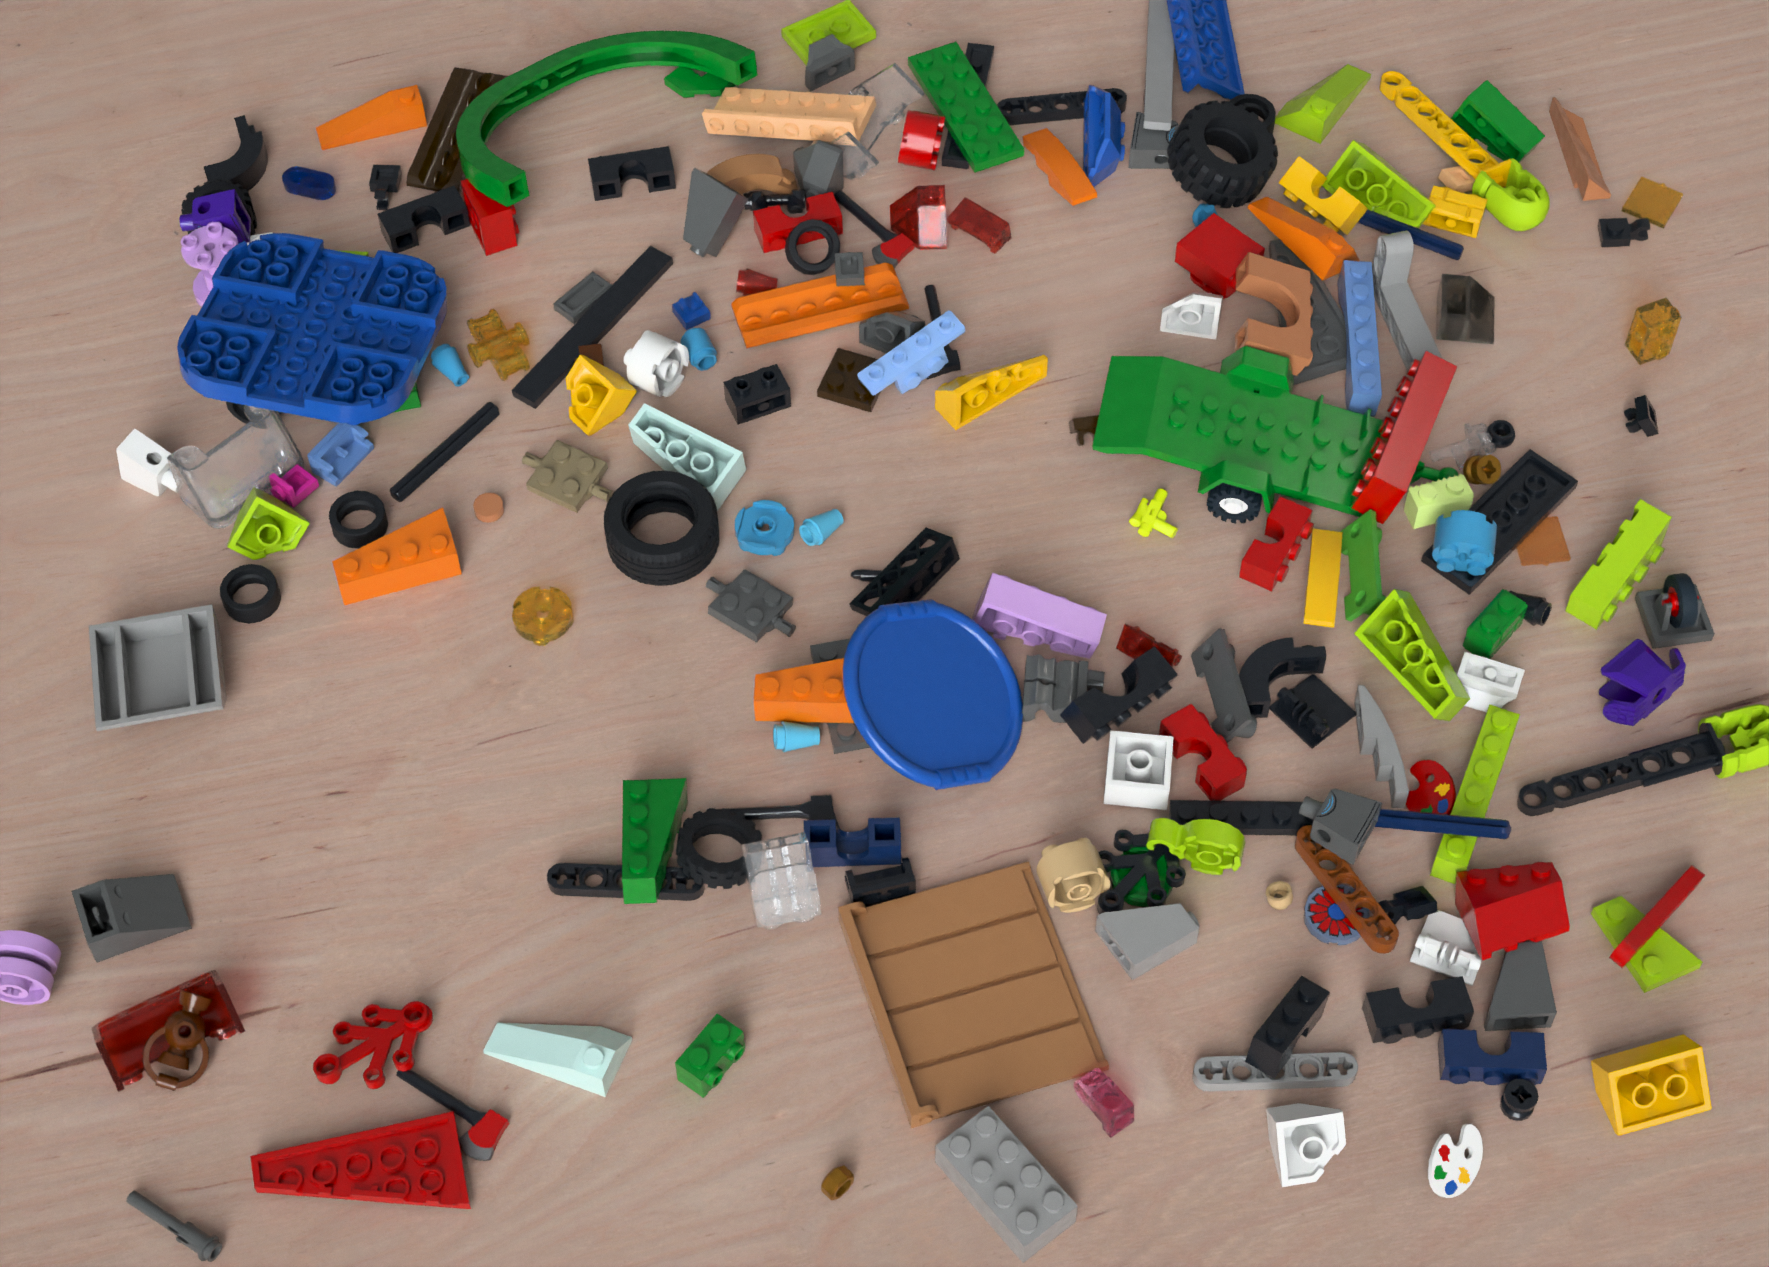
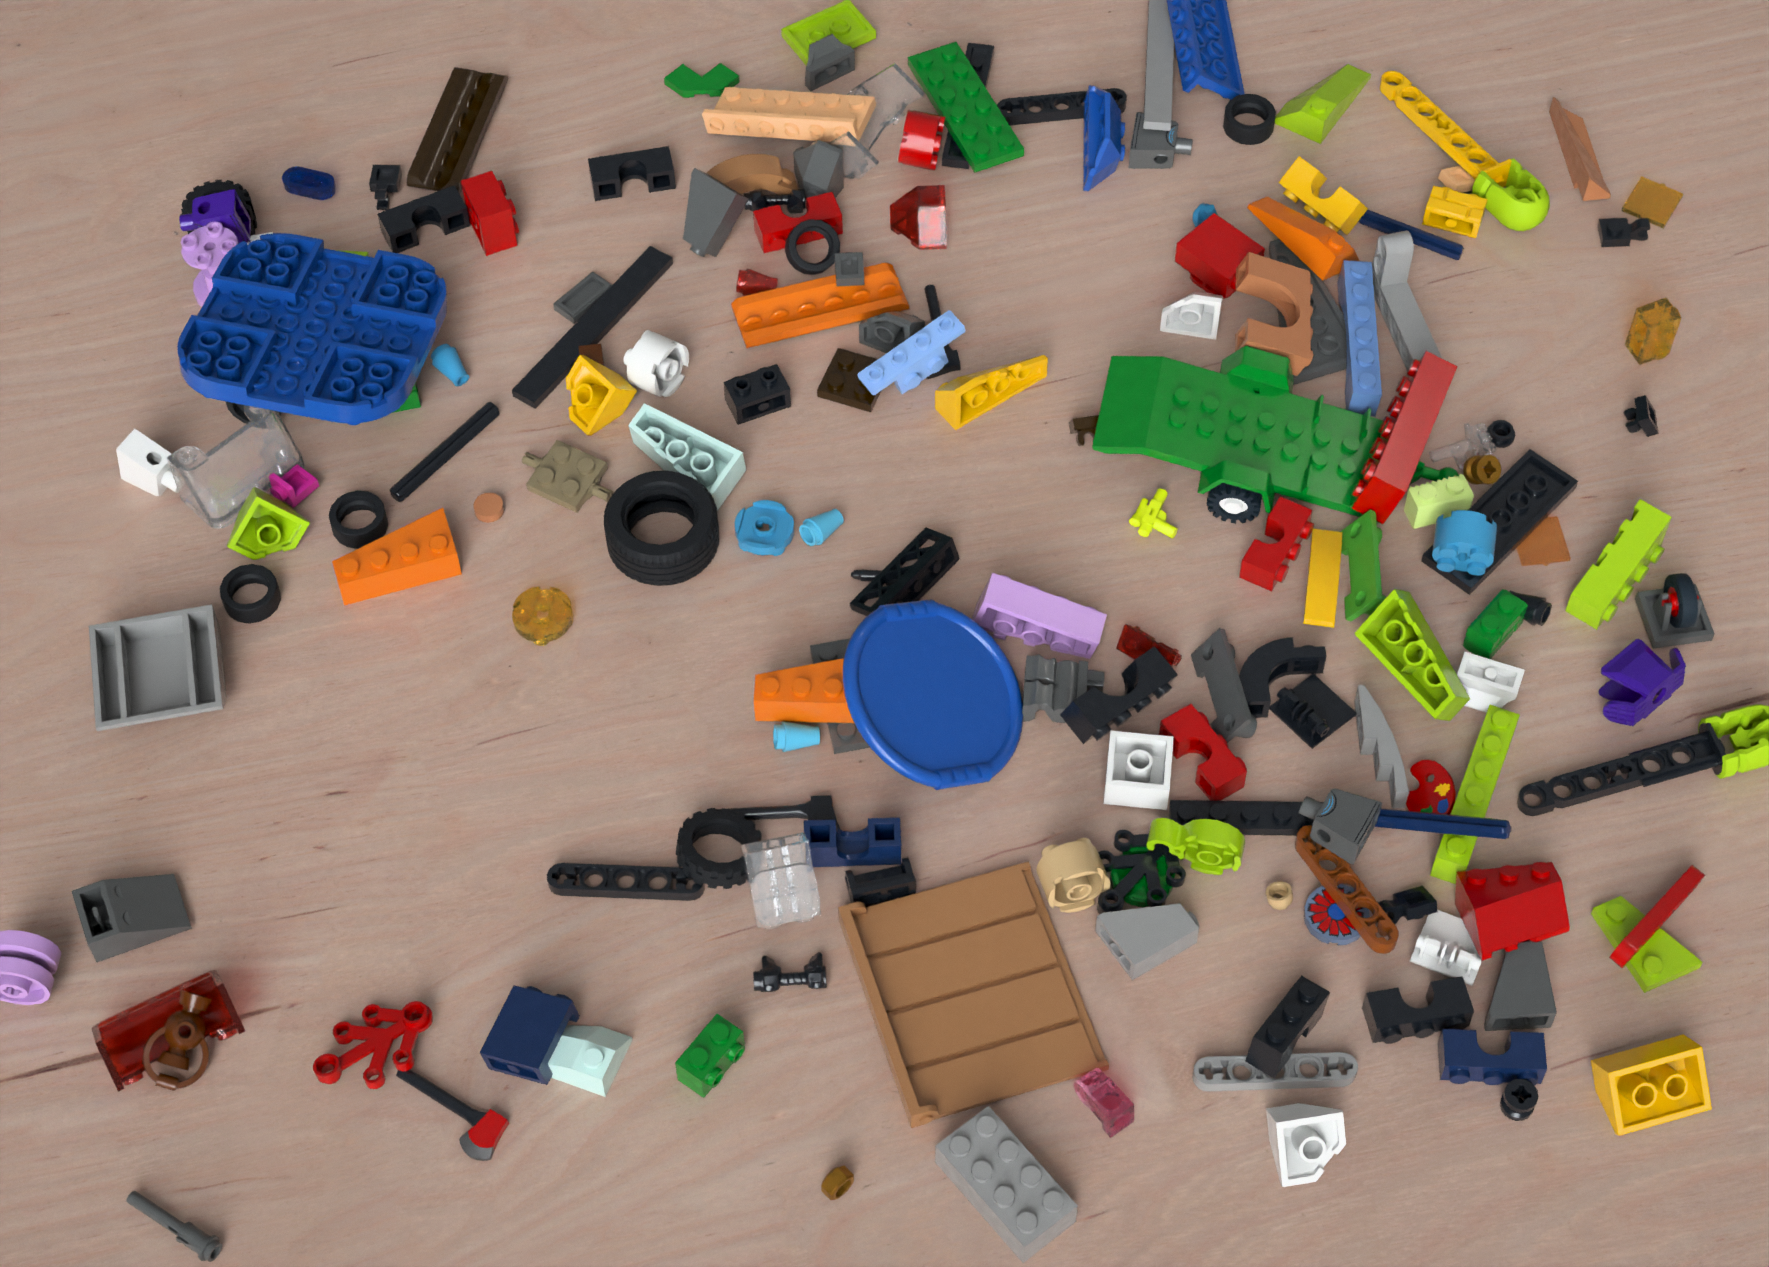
(247, 164): black arch -> none
(339, 452): medium blue hinge -> none
(382, 116): orange wedge -> none
(388, 1164): red wing -> none
(498, 344): clear yellow axle -> none
(528, 1033): none -> dark blue panel
(645, 48): green arch -> none
(648, 834): green wedge -> none
(691, 311): blue tile -> none
(700, 348): dark azure brick -> none
(750, 606): dark grey plate -> none
(771, 978): none -> black piece
(894, 246): piece -> none
(980, 224): clear red hinge -> none
(1060, 166): orange slope -> none
(1233, 131): black tyre -> none
(1378, 185): lime wedge -> none
(1448, 1168): white piece -> none
(1464, 310): clear smoke slope -> none
(1497, 123): green wedge -> none

